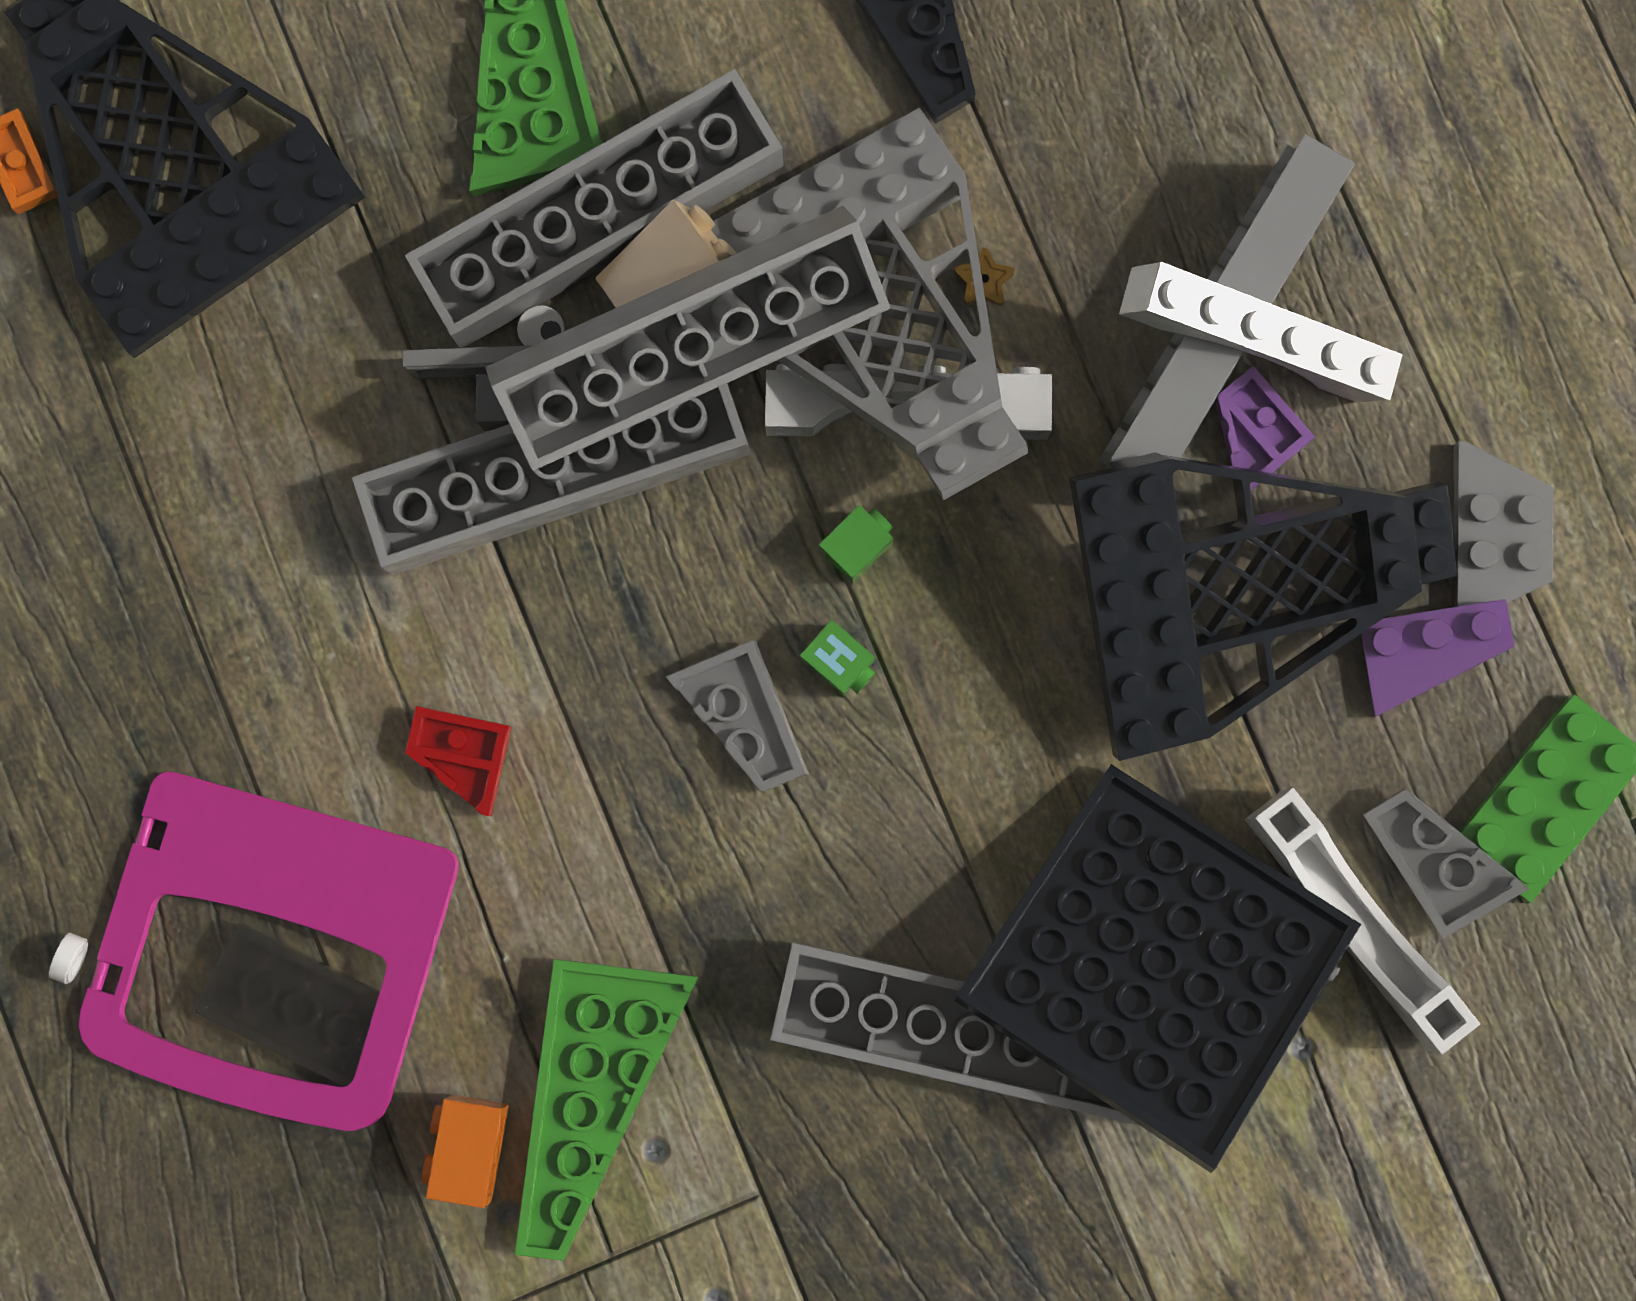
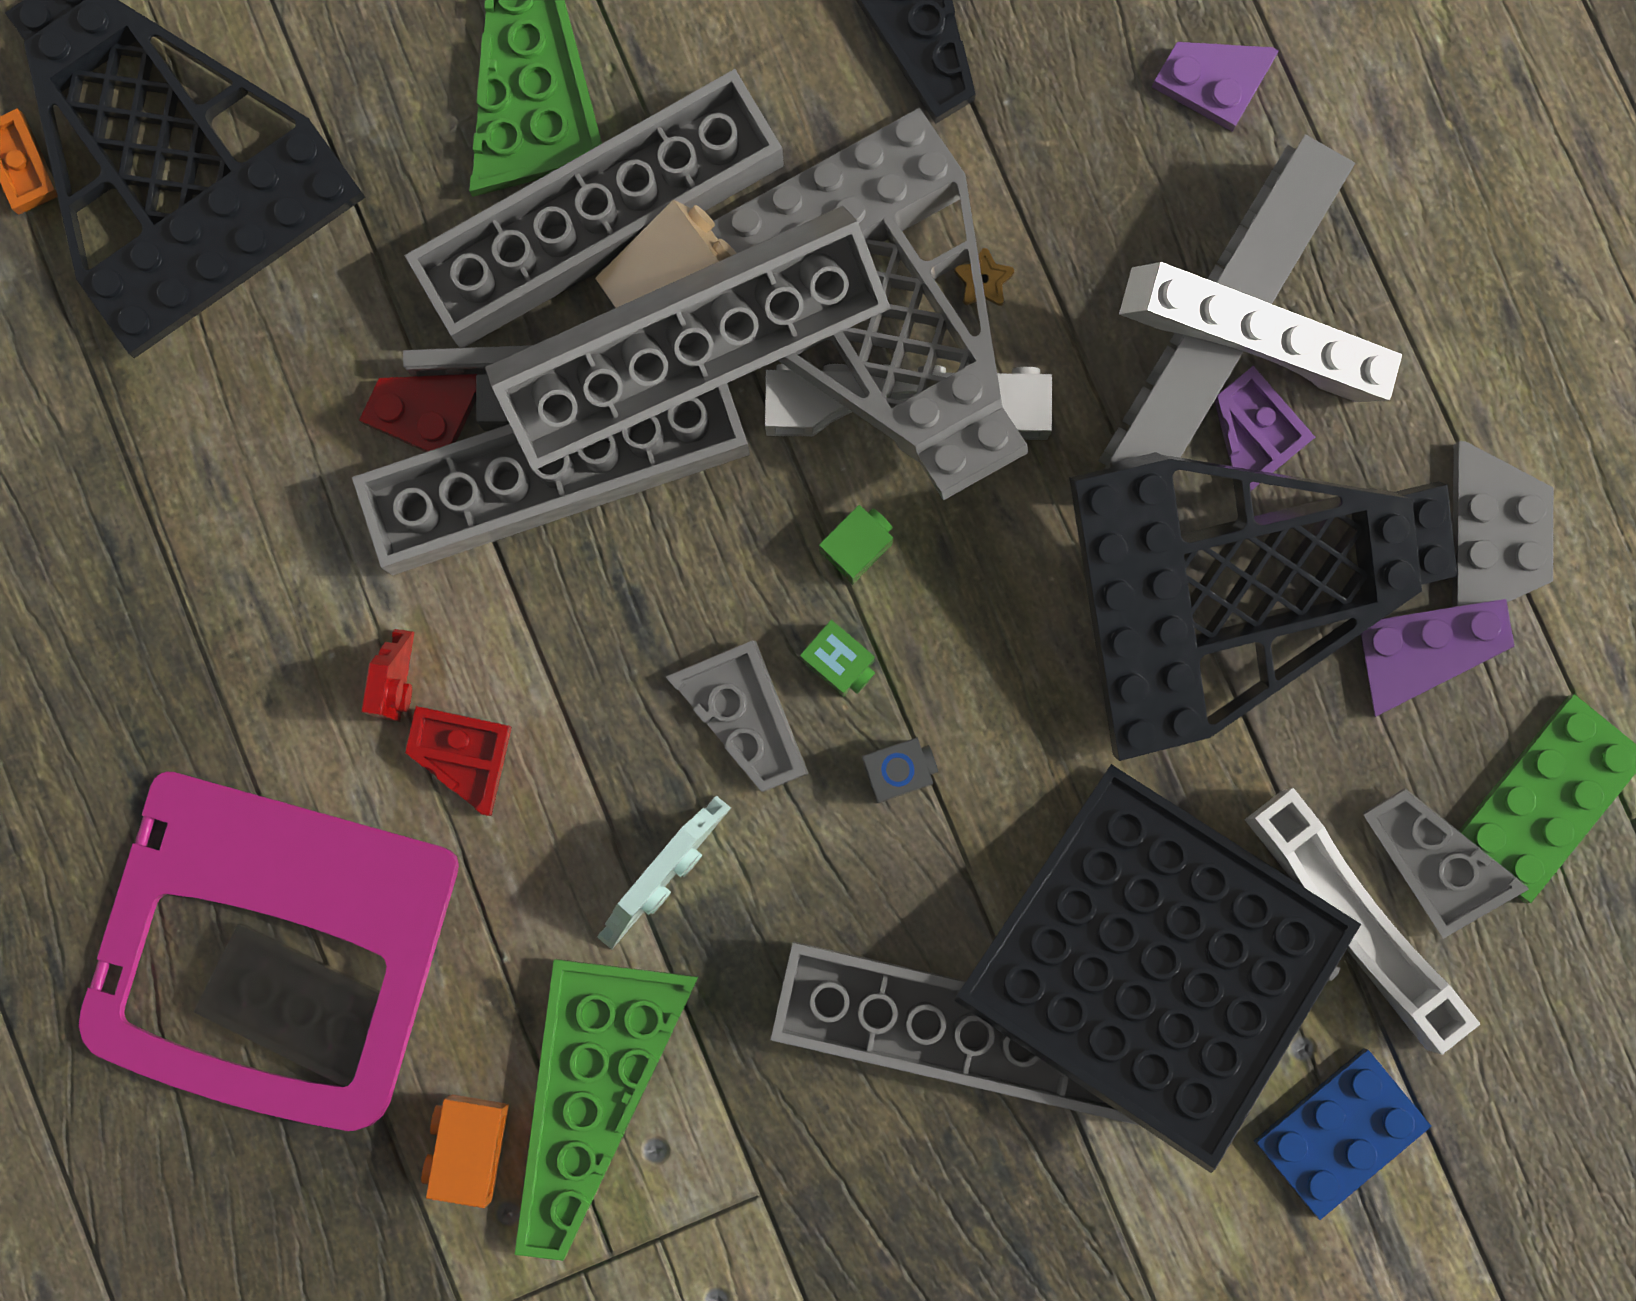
(68, 958): white tile -> none
(386, 684): none -> red wing
(421, 409): none -> red wing
(539, 324): white tile -> none
(676, 858): none -> light aqua wing
(900, 769): none -> dark grey brick
(1214, 78): none -> medium lavender wing
(1342, 1133): none -> blue plate

